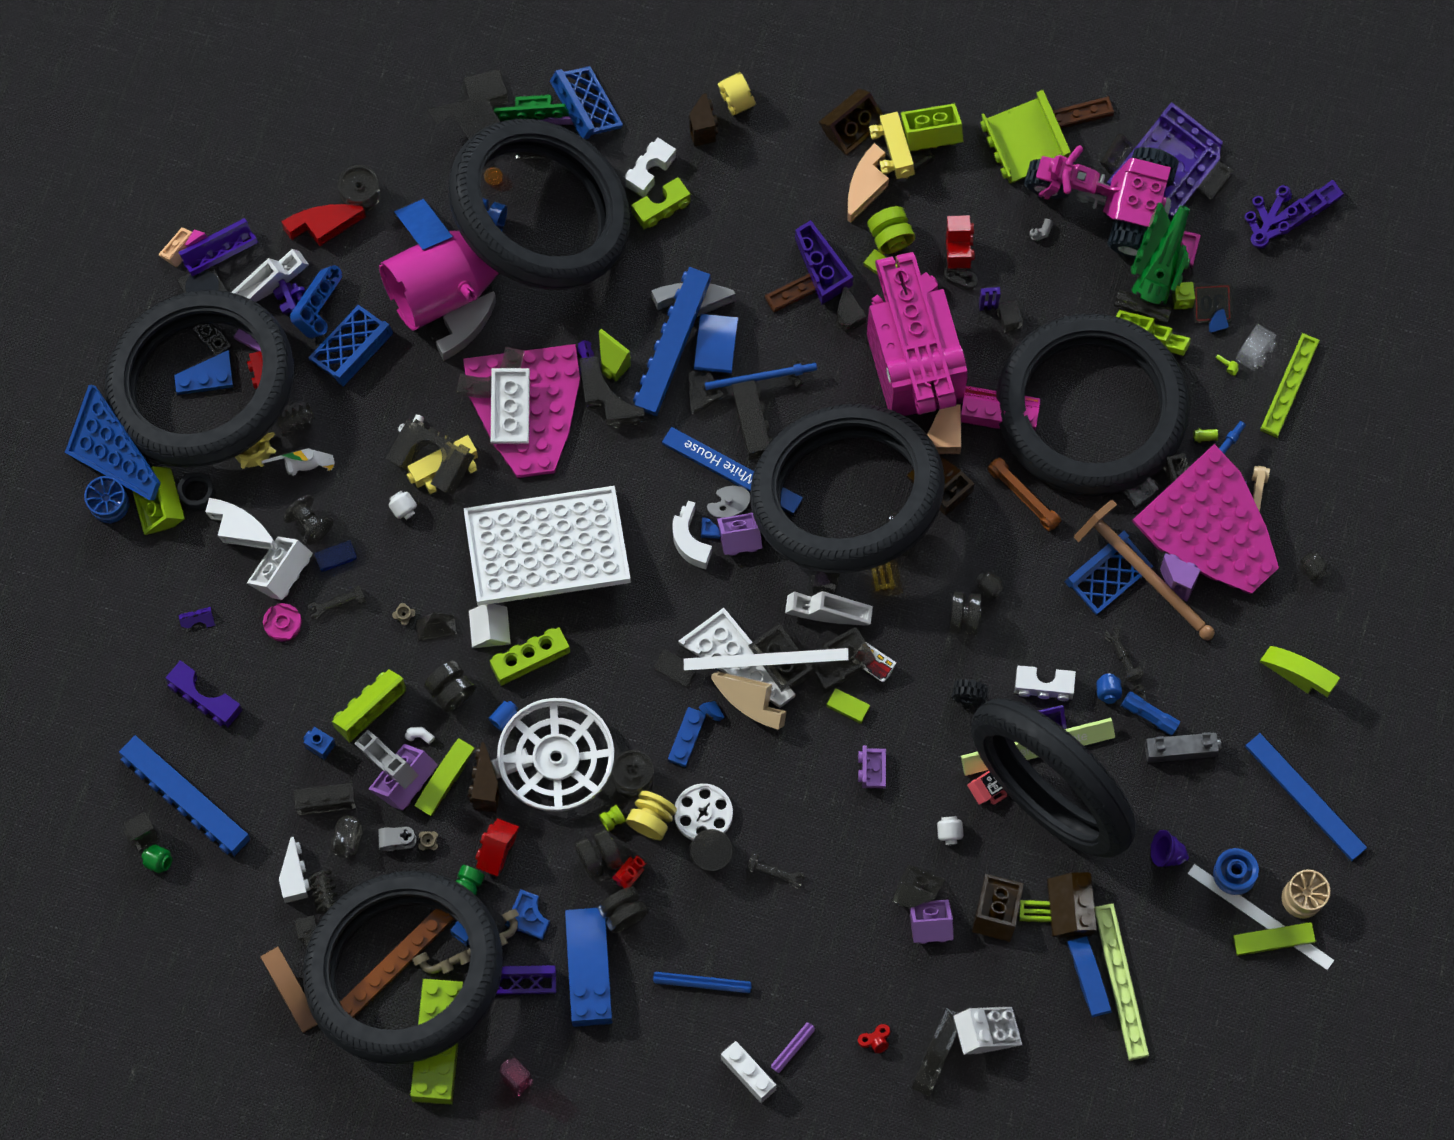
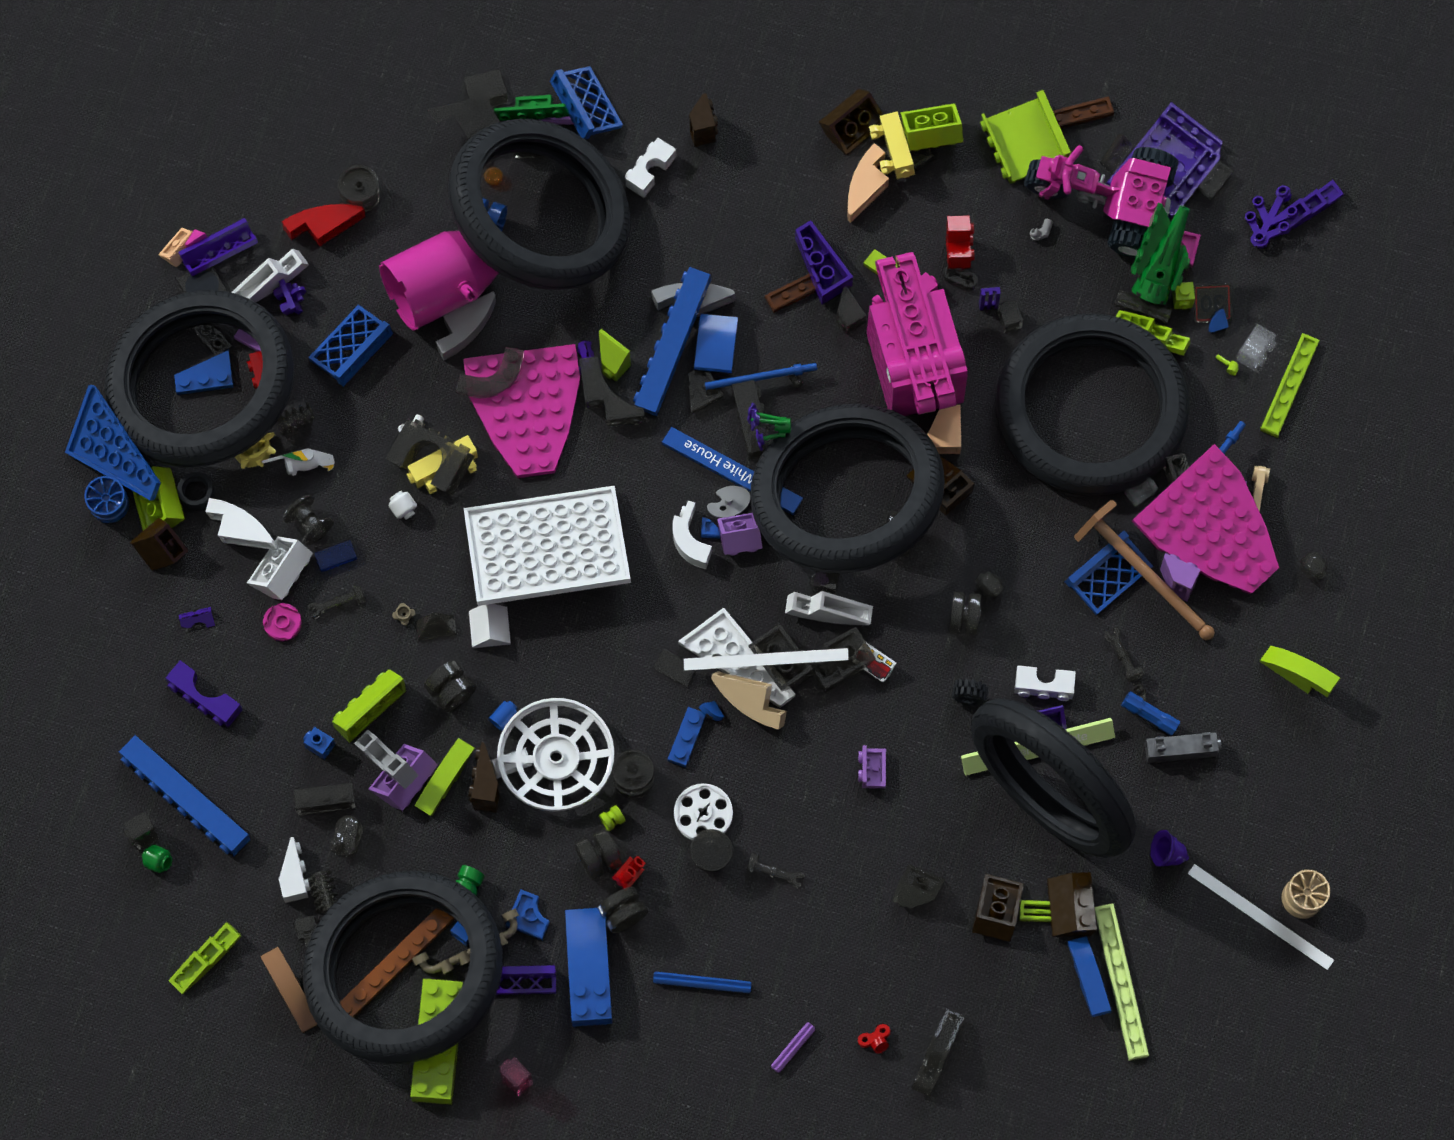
(159, 545): none -> dark brown slope
(205, 958): none -> lime slope
(327, 280): blue beam -> none
(393, 838): light grey piece -> none
(421, 732): white arm -> none
(423, 224): blue sticker -> none
(424, 836): dark tan plate -> none
(495, 846): red brick -> none
(510, 405): white tile -> none
(524, 665): lime brick -> none
(650, 213): lime arch -> none
(651, 815): light yellow wheel -> none
(736, 93): light yellow brick -> none
(748, 1071): white brick -> none
(782, 424): none -> plant
(848, 706): lime tile -> none
(884, 586): clear yellow tile -> none
(891, 230): lime wheel -> none
(932, 922): medium lavender slope -> none
(950, 830): white head -> none
(983, 408): dark pink slope -> none
(985, 788): coral piece -> none
(987, 1029): white slope -> none
(999, 469): dark orange piece -> none
(1109, 688): blue head -> none
(1205, 435): lime pin -> none
(1240, 860): blue wheel -> none
(1274, 939): lime tile -> none
(1305, 797): blue tile -> none

